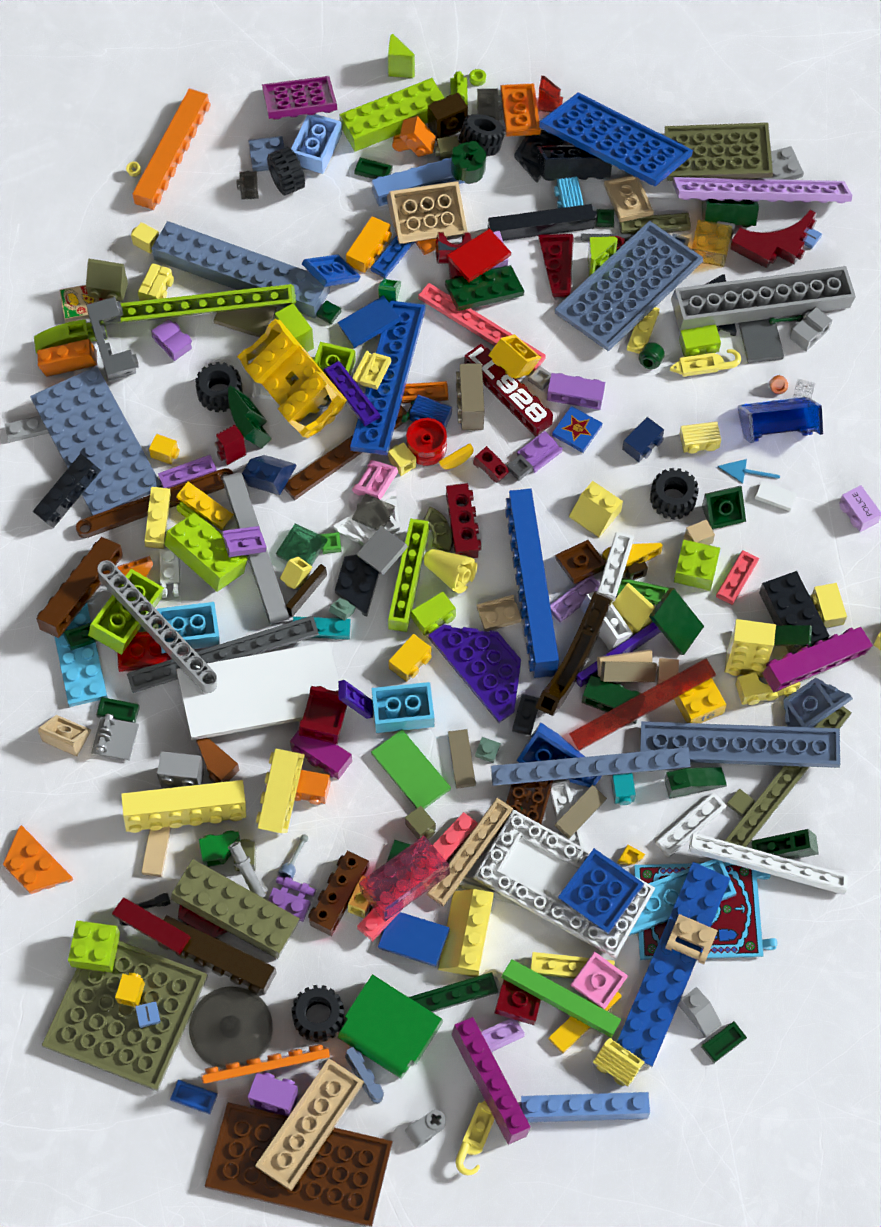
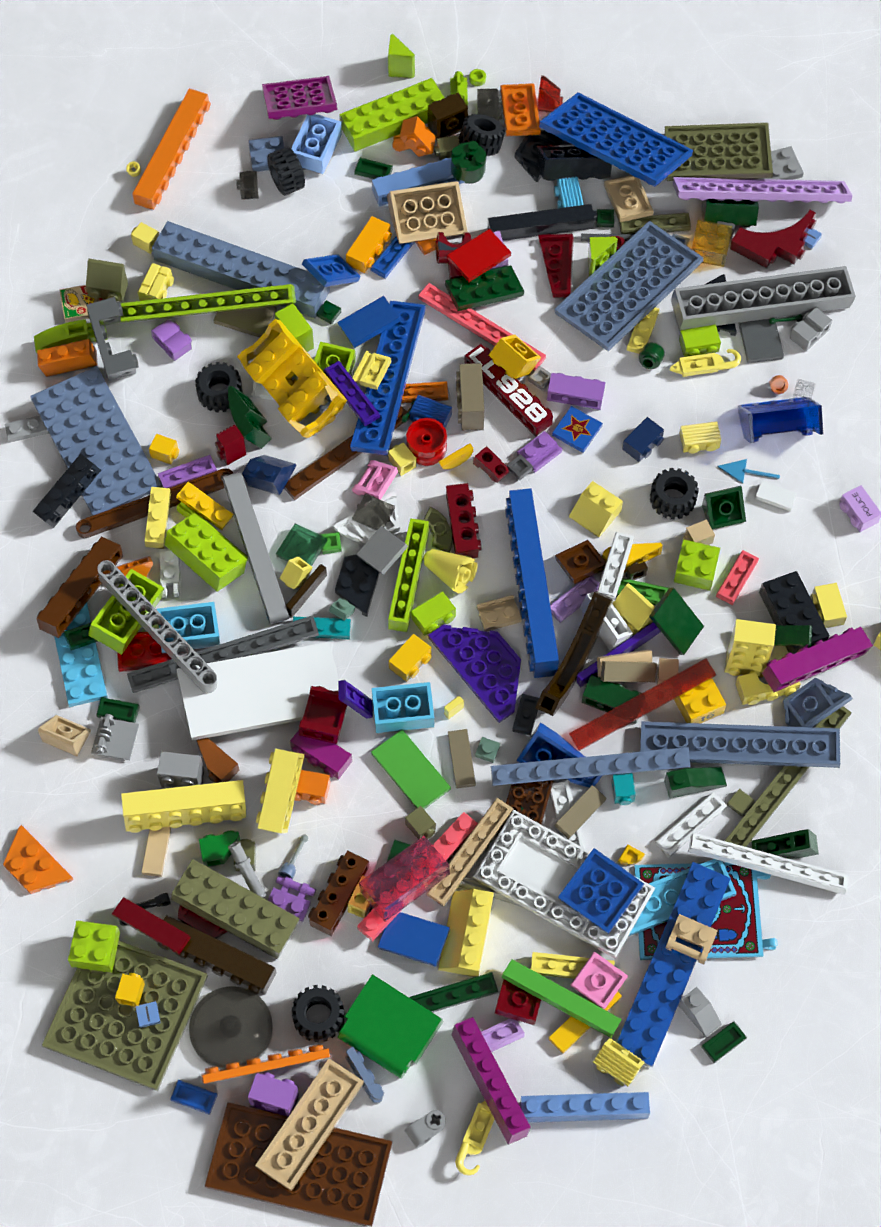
(244, 541): medium lavender plate -> none
(389, 289): green slope -> none
(453, 707): none -> light yellow tile

